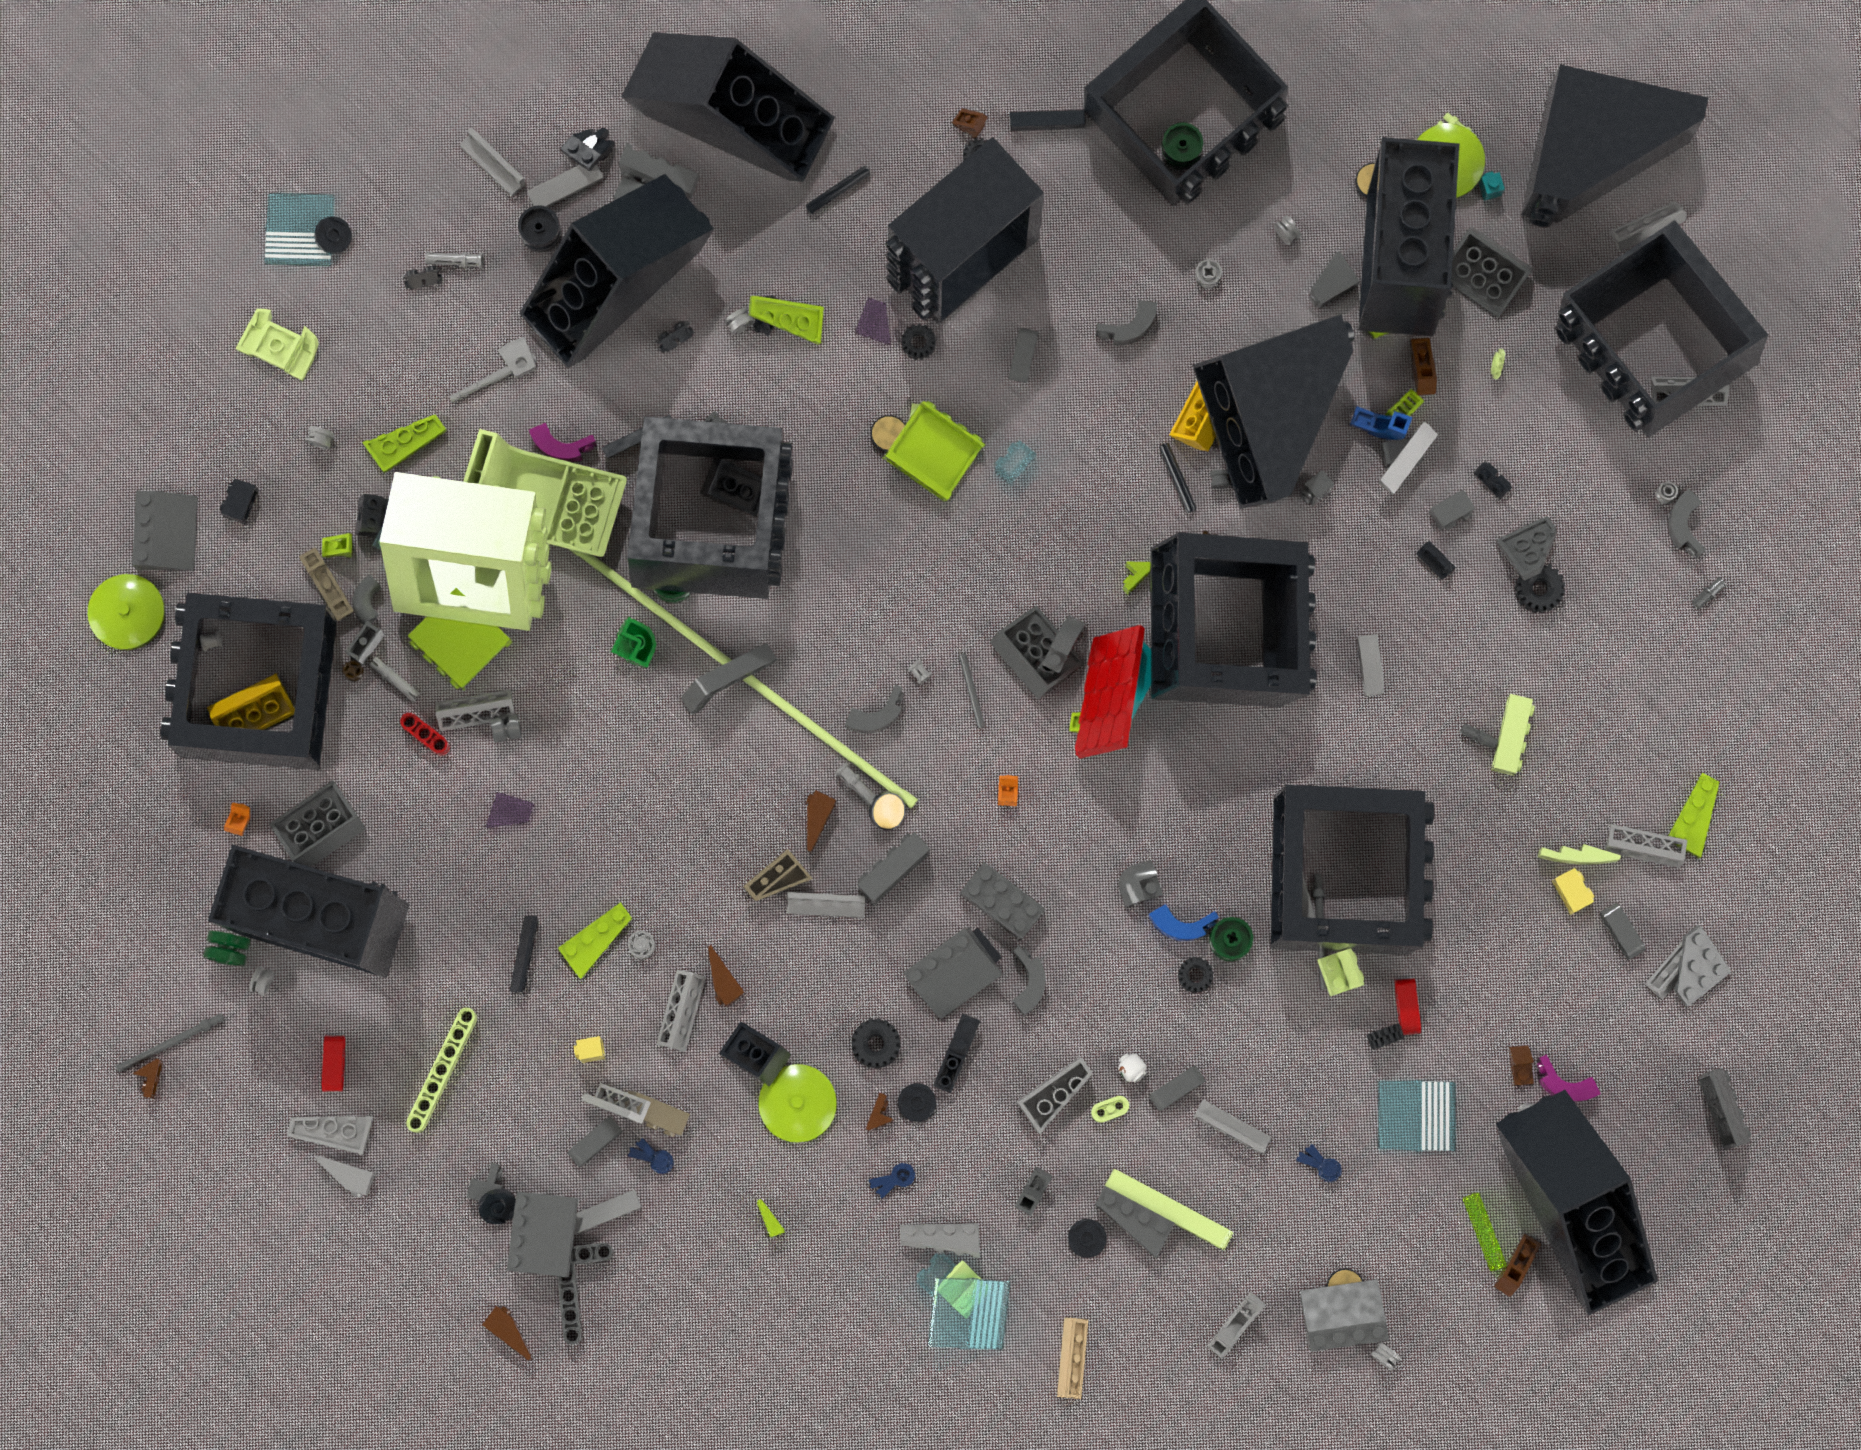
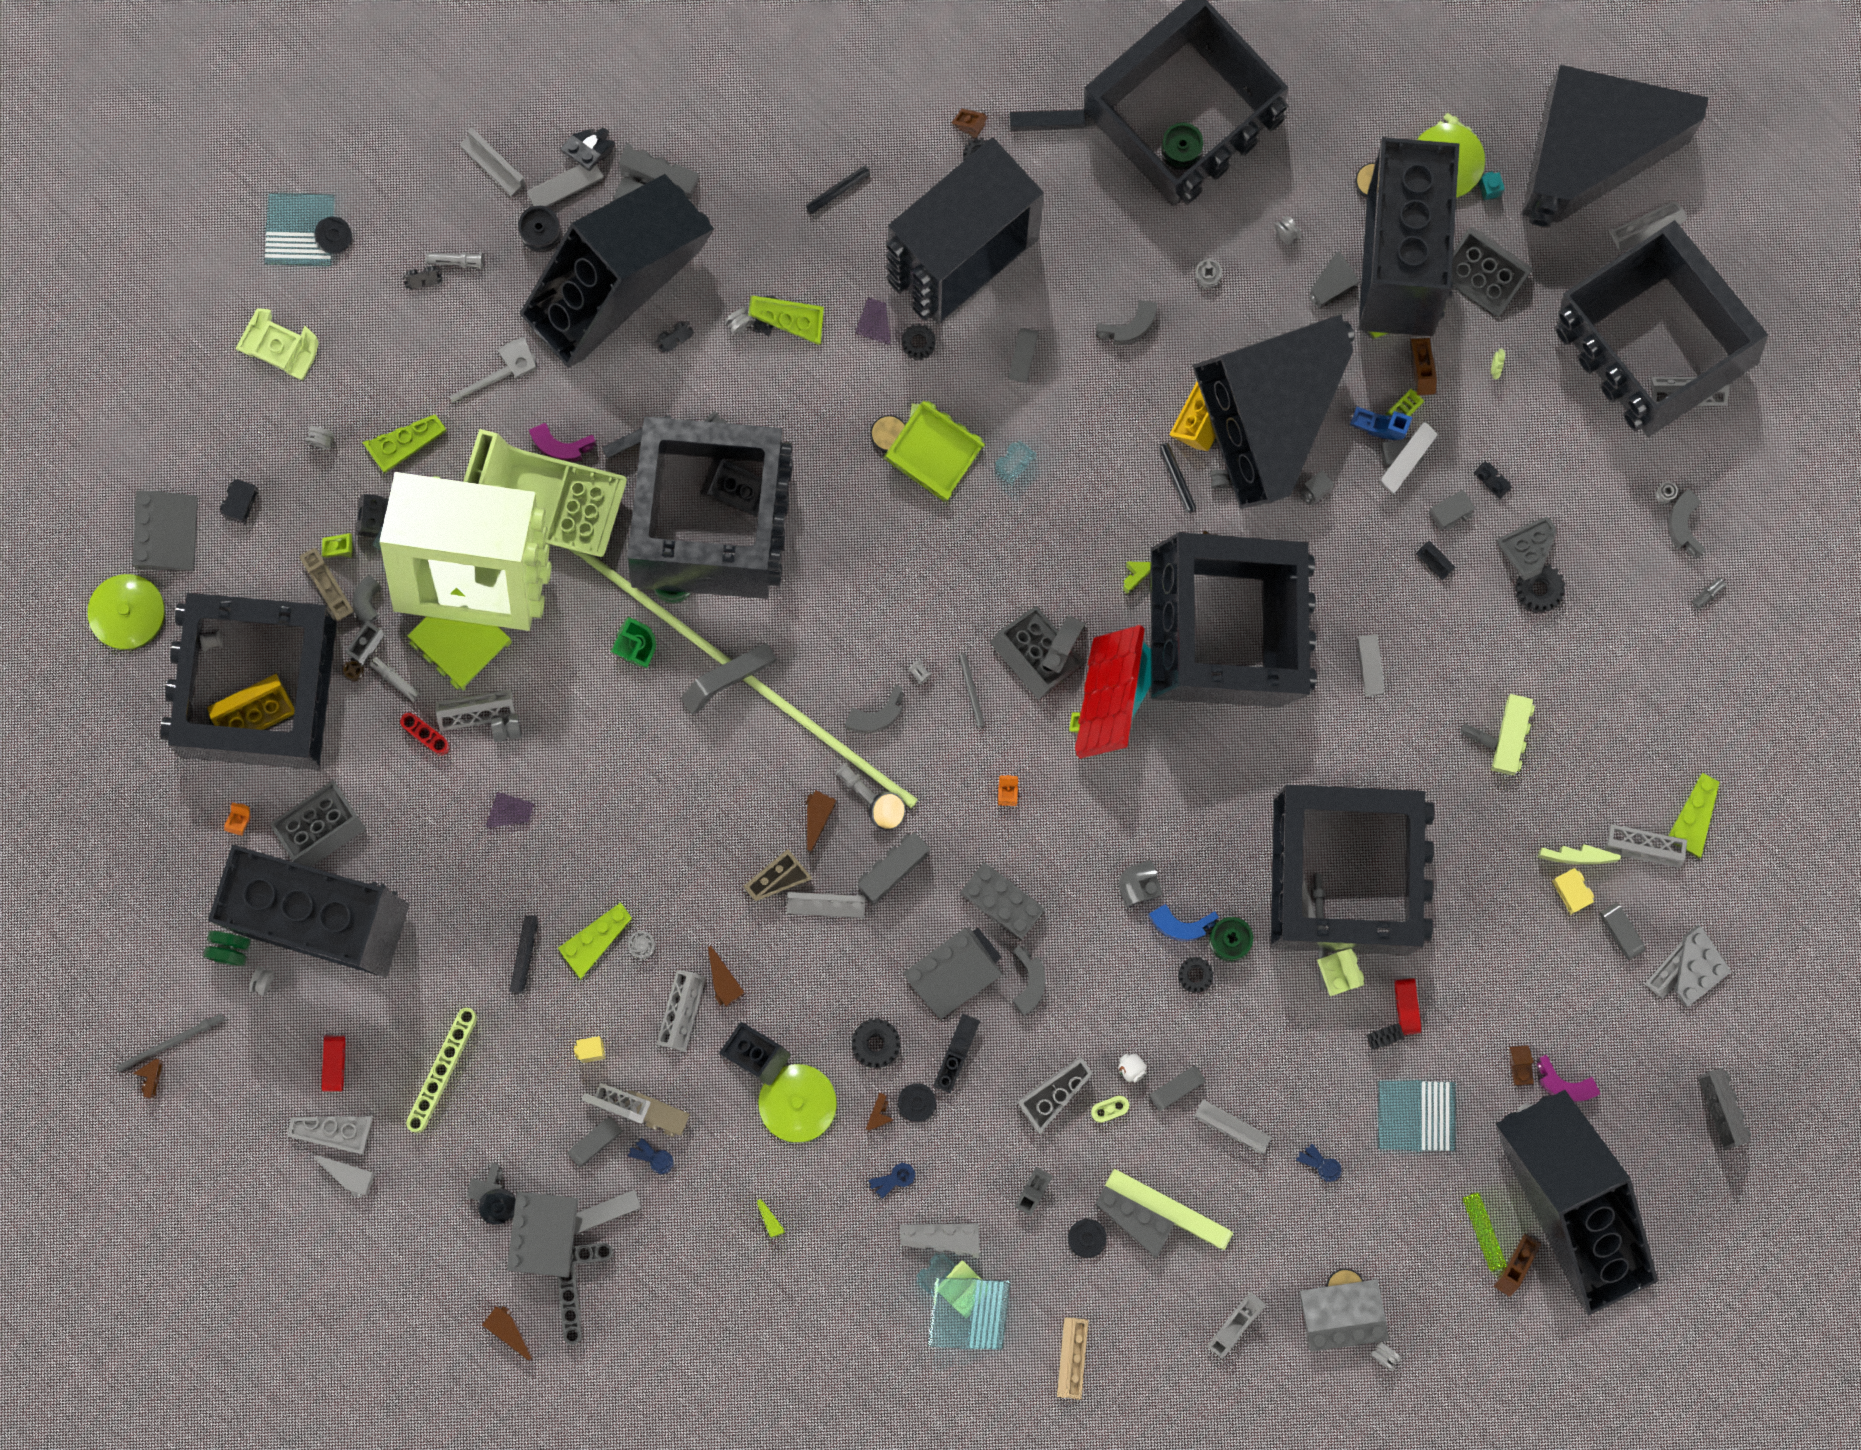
(730, 101): black slope -> none

